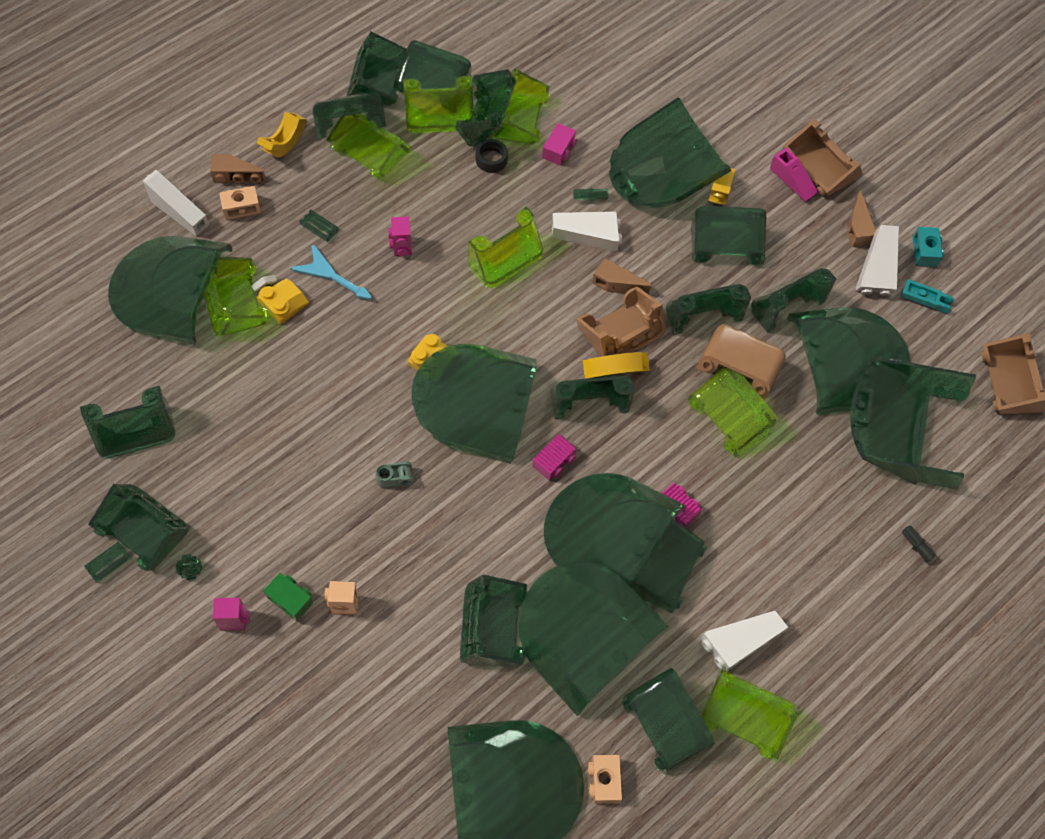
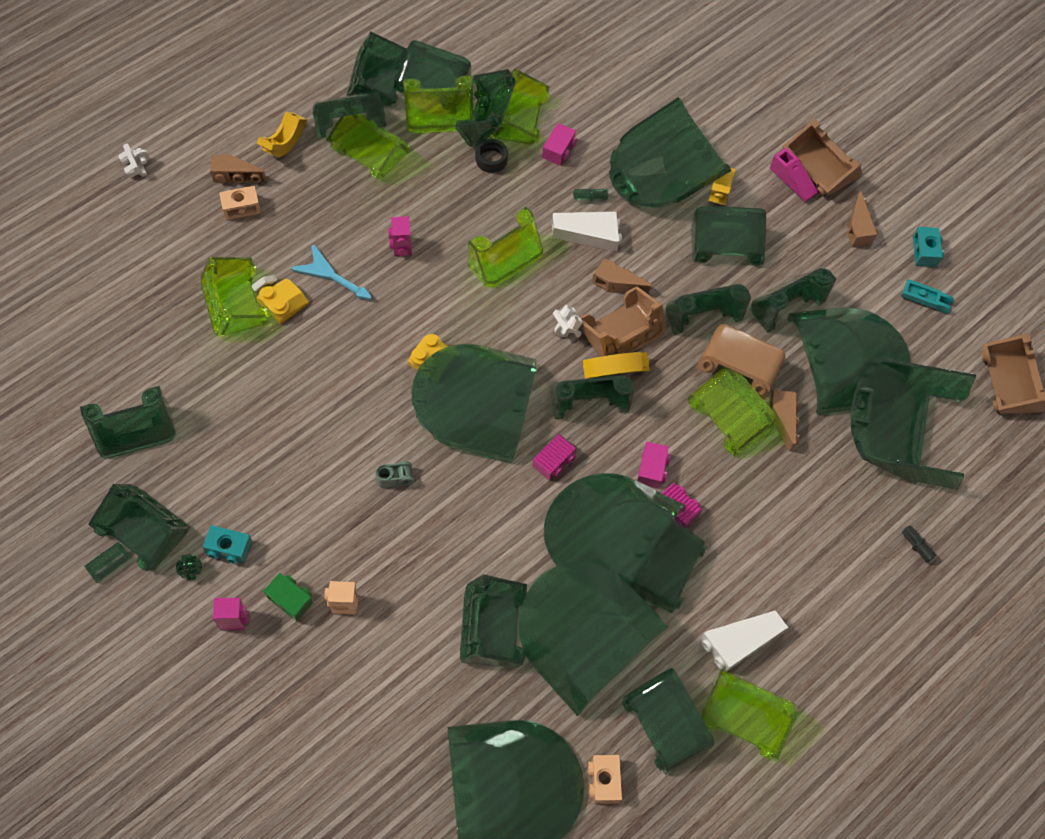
(136, 159): none -> white hips
(163, 284): clear green windscreen -> none
(174, 203): white slope -> none
(218, 537): none -> teal brick
(304, 222): clear green tile -> none
(567, 322): none -> white hips
(653, 464): none -> dark pink brick
(785, 407): none -> medium nougat slope
(881, 263): white slope -> none

